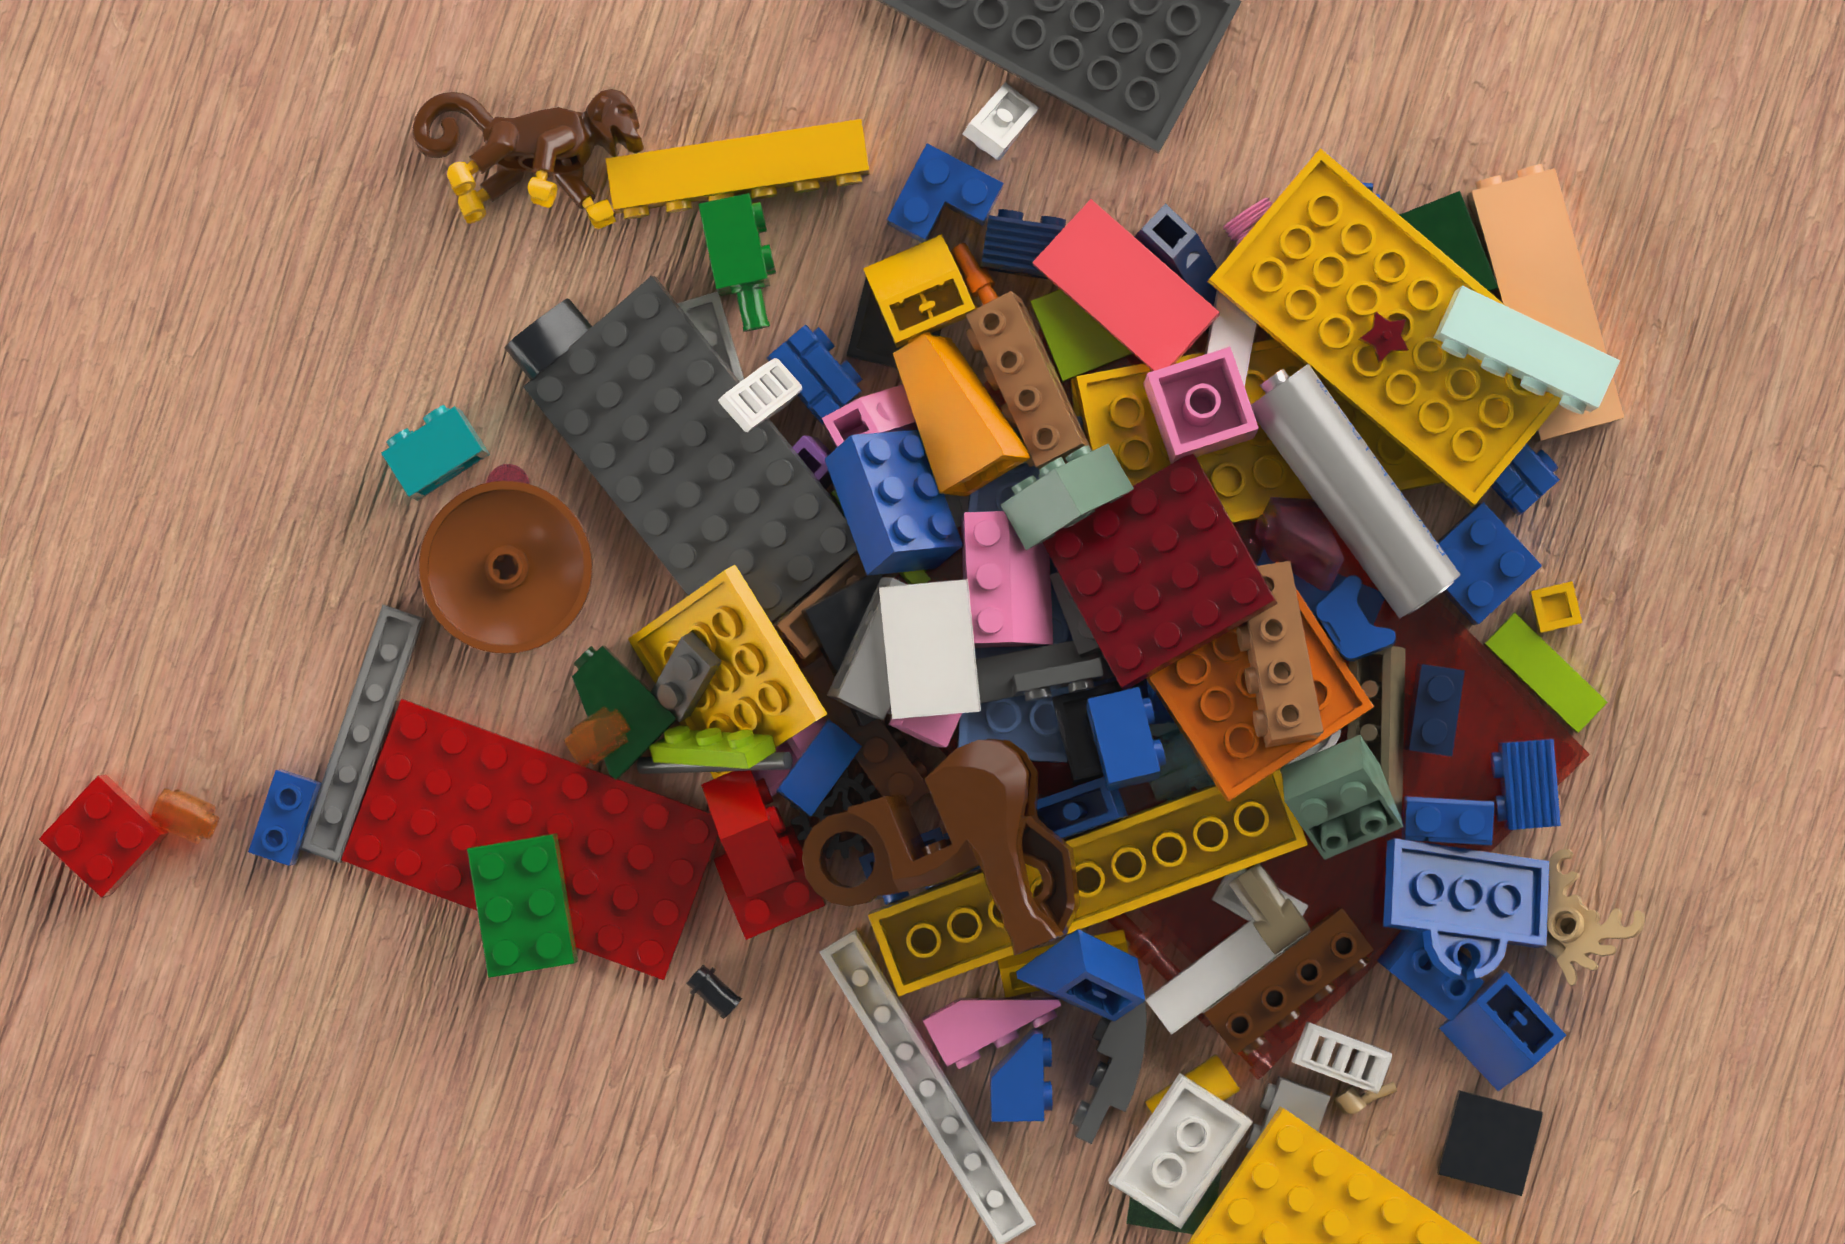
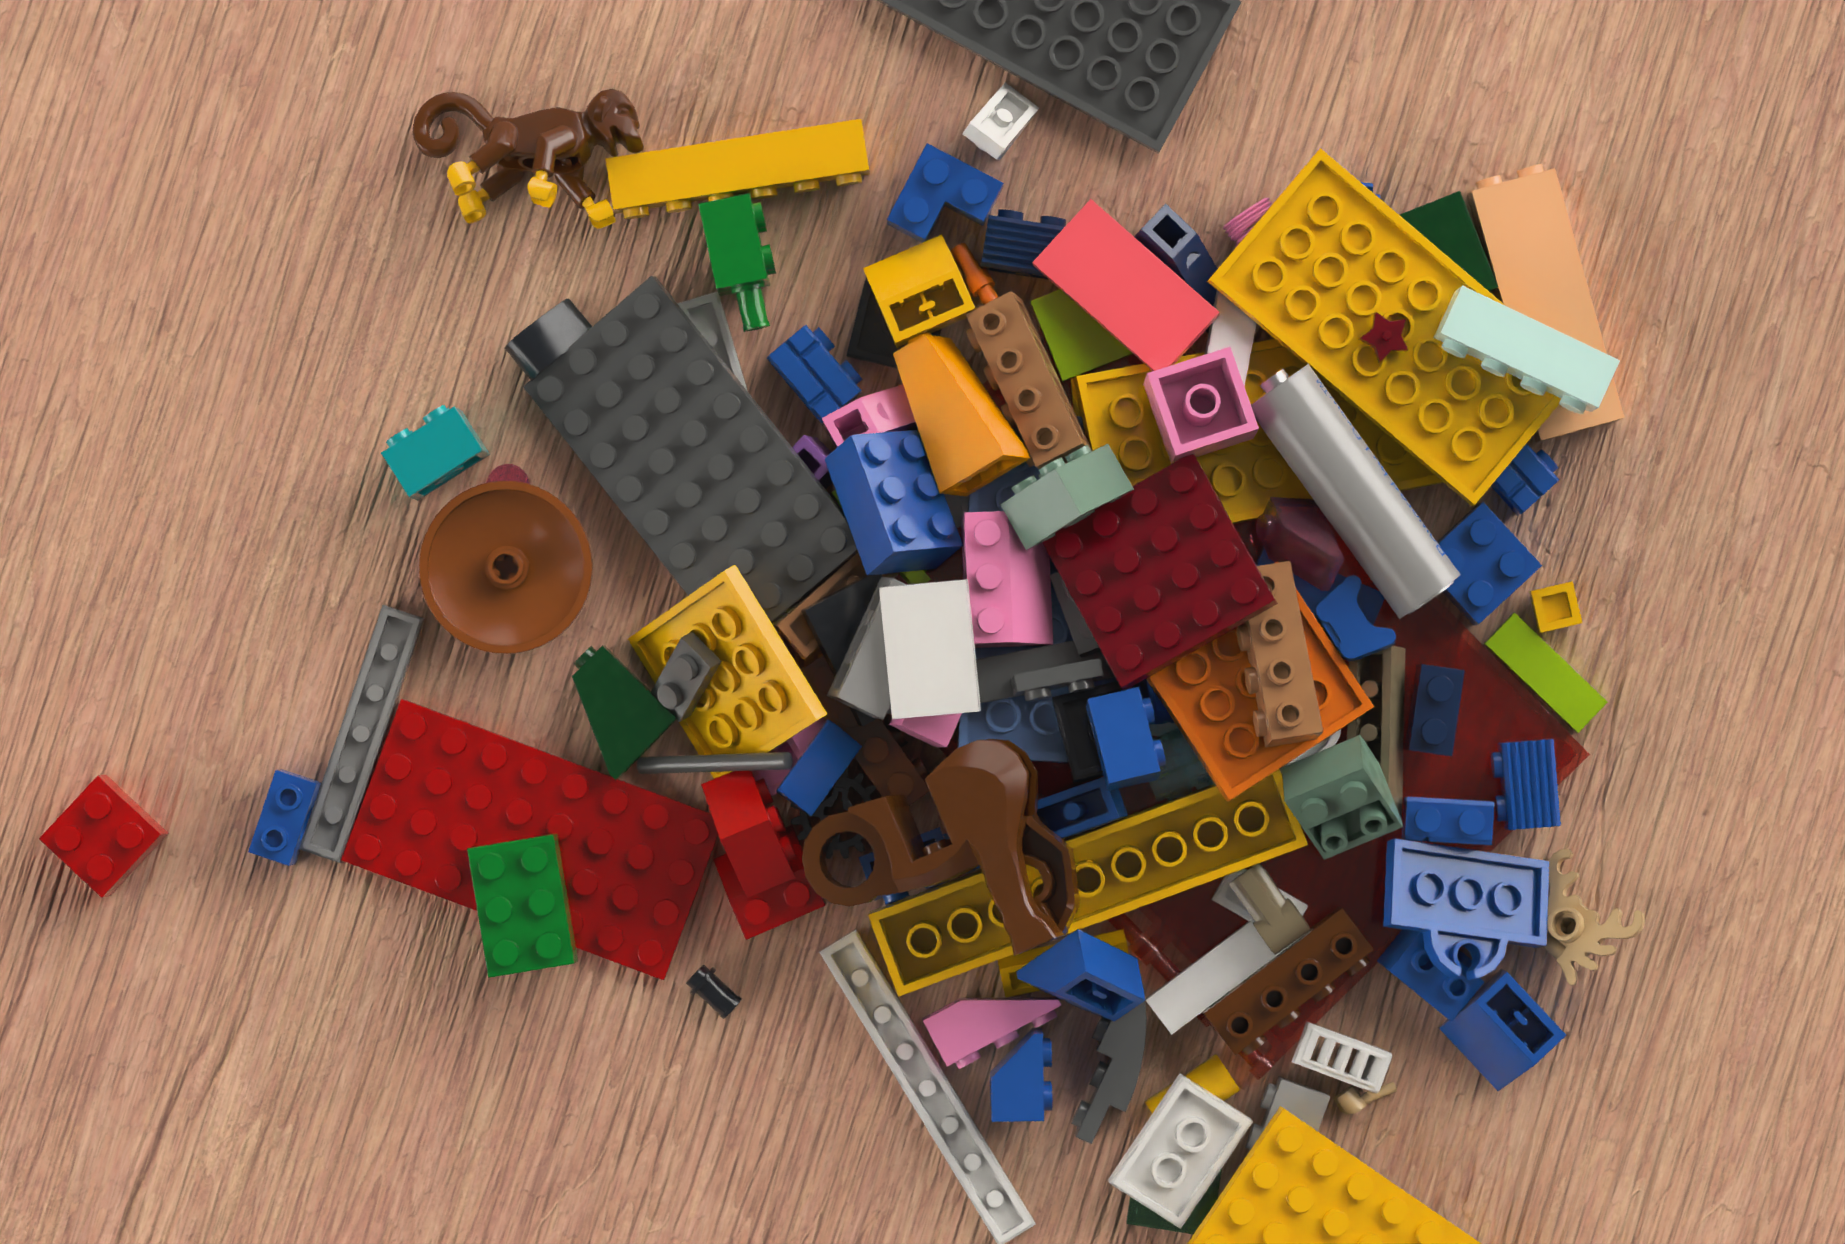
(185, 815): clear orange brick -> none
(597, 736): clear orange brick -> none
(712, 747): lime plate -> none
(764, 391): white slope -> none
(1490, 1142): black tile -> none

